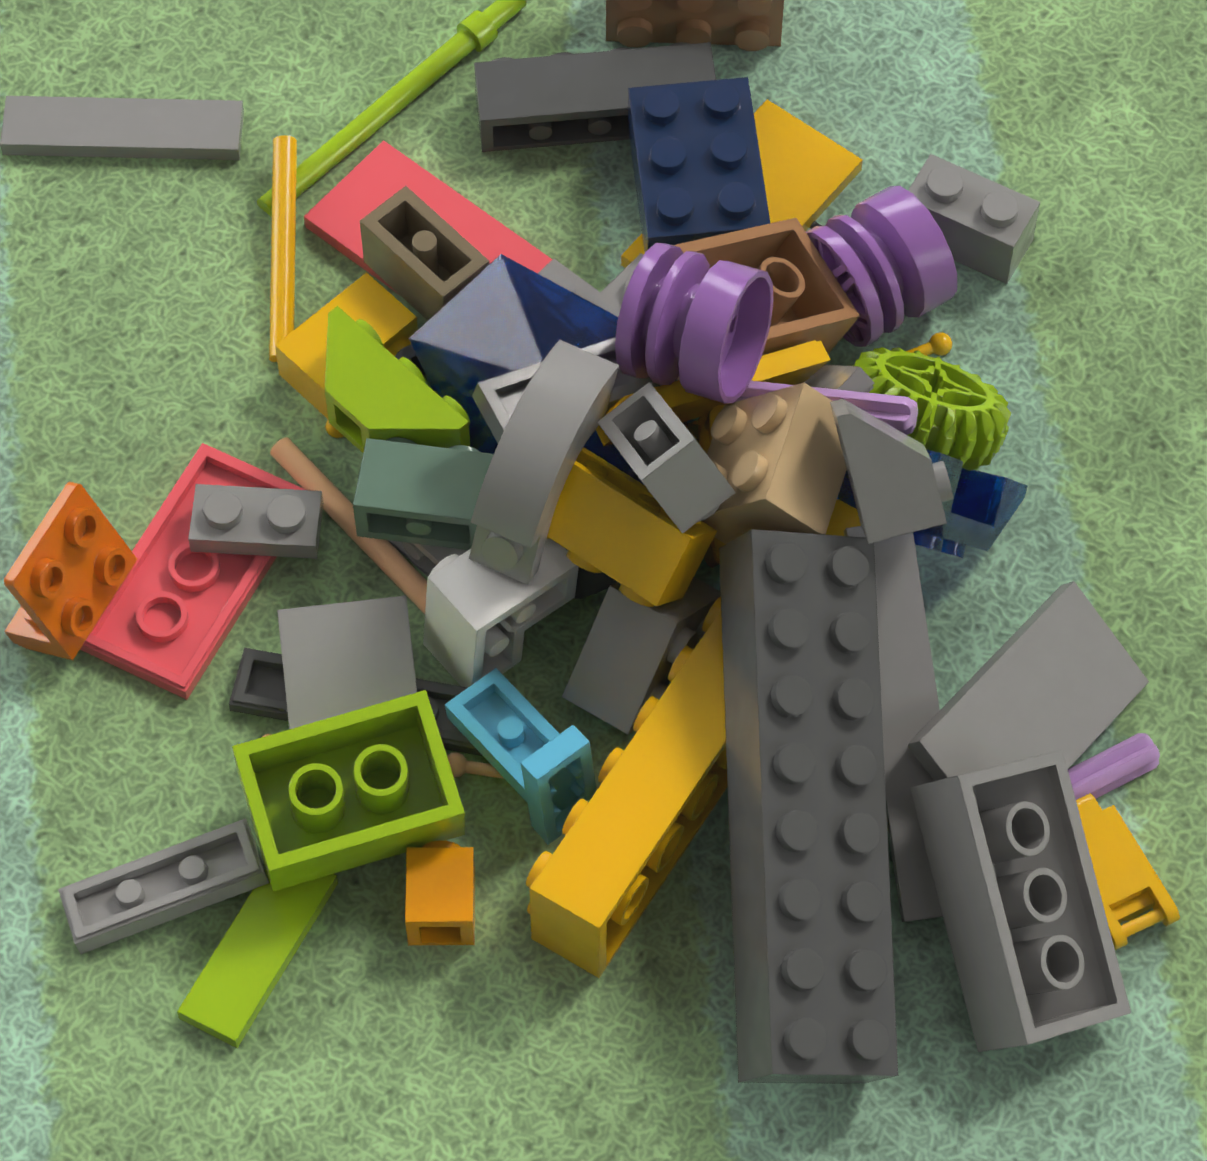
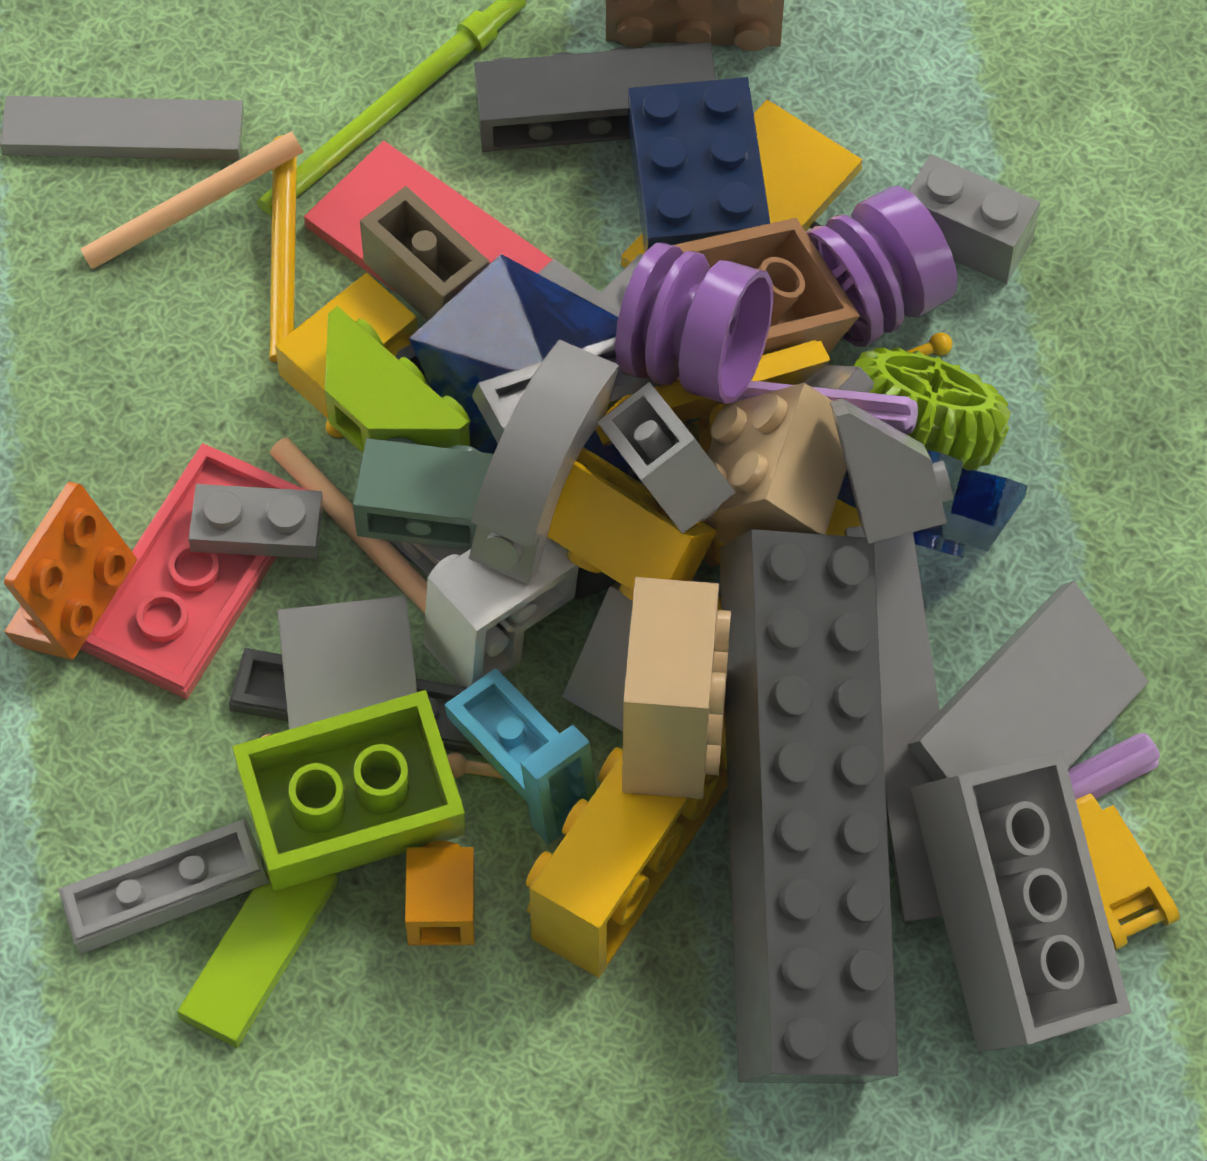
(191, 200): none -> light nougat bar
(674, 688): none -> tan brick

